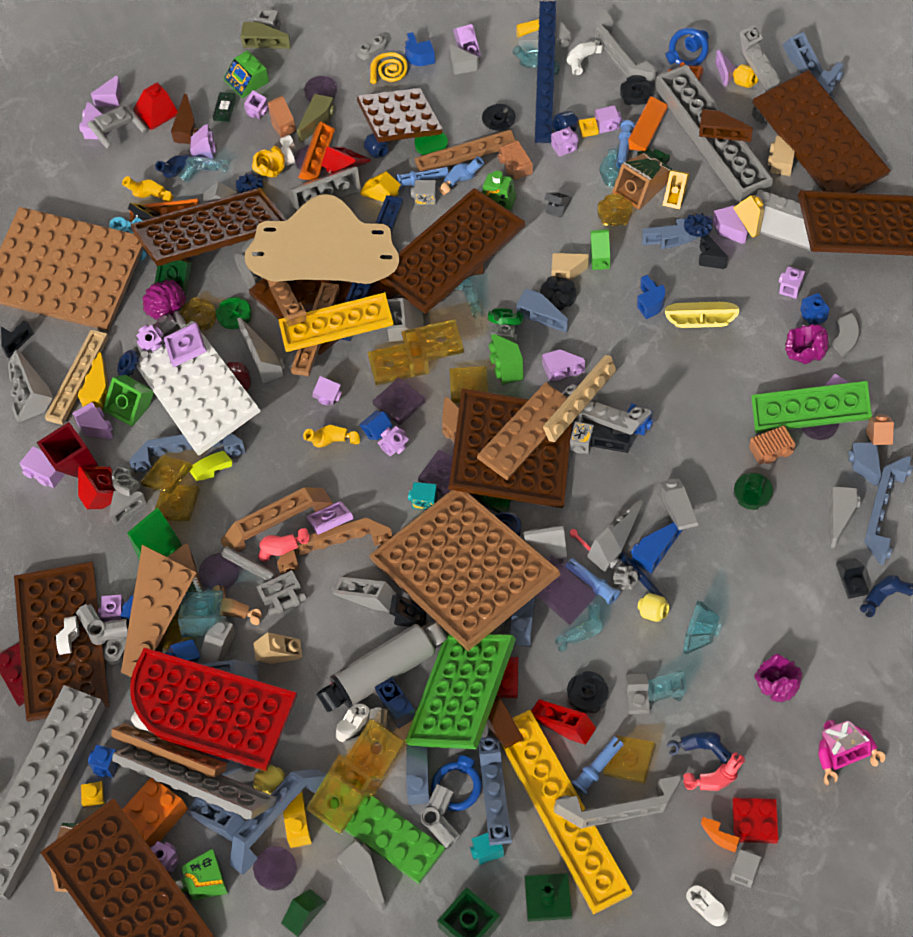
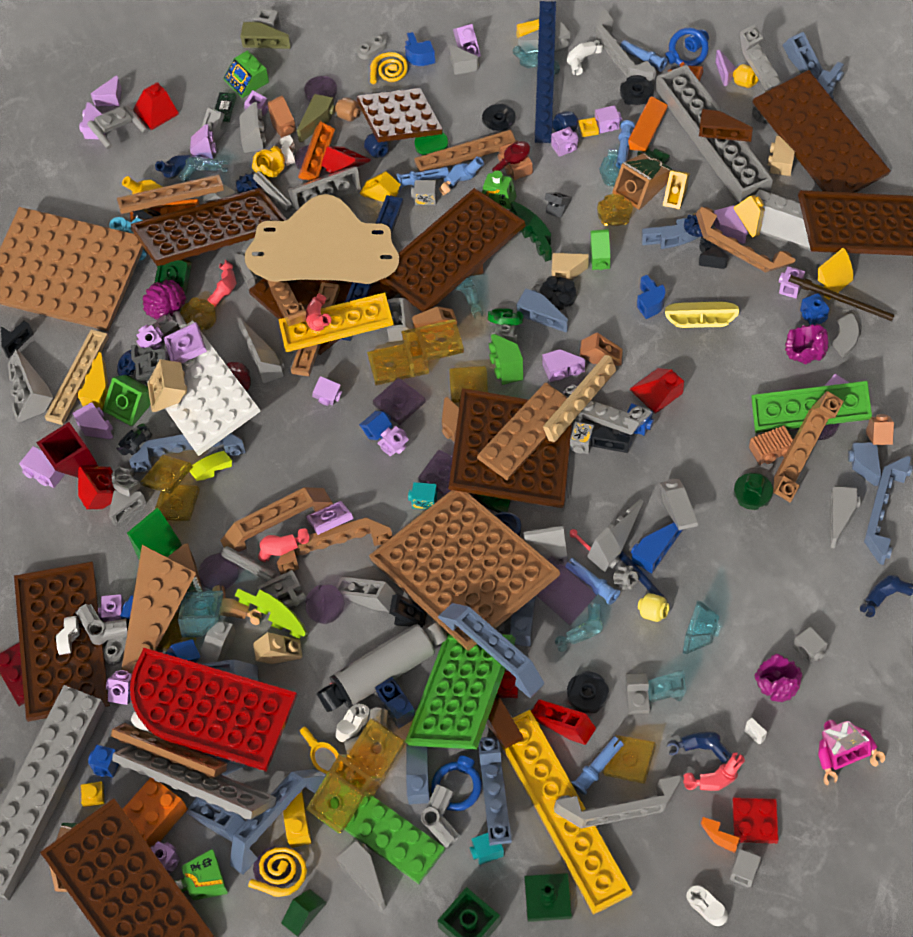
(119, 687): none -> lavender brick
(132, 440): none -> black plate
(146, 361): none -> dark grey slope
(166, 385): none -> tan slope
(170, 194): none -> medium nougat plate
(184, 123): reddish brown slope -> none
(214, 120): none -> light grey slope
(225, 285): none -> coral arm
(230, 310): green tile -> none
(252, 128): none -> light grey slope
(268, 780): light yellow head -> none
(272, 191): none -> light grey axle
(277, 891): none -> yellow piece
(280, 614): none -> lime slope
(314, 318): none -> coral arm
(321, 753): none -> piece
(324, 604): none -> clear purple tile
(330, 434): yellow arm -> none
(347, 109): none -> medium nougat head
(433, 316): none -> medium nougat slope
(495, 644): none -> sand blue slope
(513, 154): none -> dark red piece
(534, 229): none -> dark green slope
(597, 346): none -> nougat slope
(654, 60): none -> medium blue pin
(659, 389): none -> red slope
(706, 219): none -> medium nougat slope
(755, 731): none -> white tile
(802, 445): none -> medium nougat slope
(807, 285): none -> dark brown bar
(810, 646): none -> light grey brick
(836, 272): none -> yellow slope
(852, 577): black slope -> none

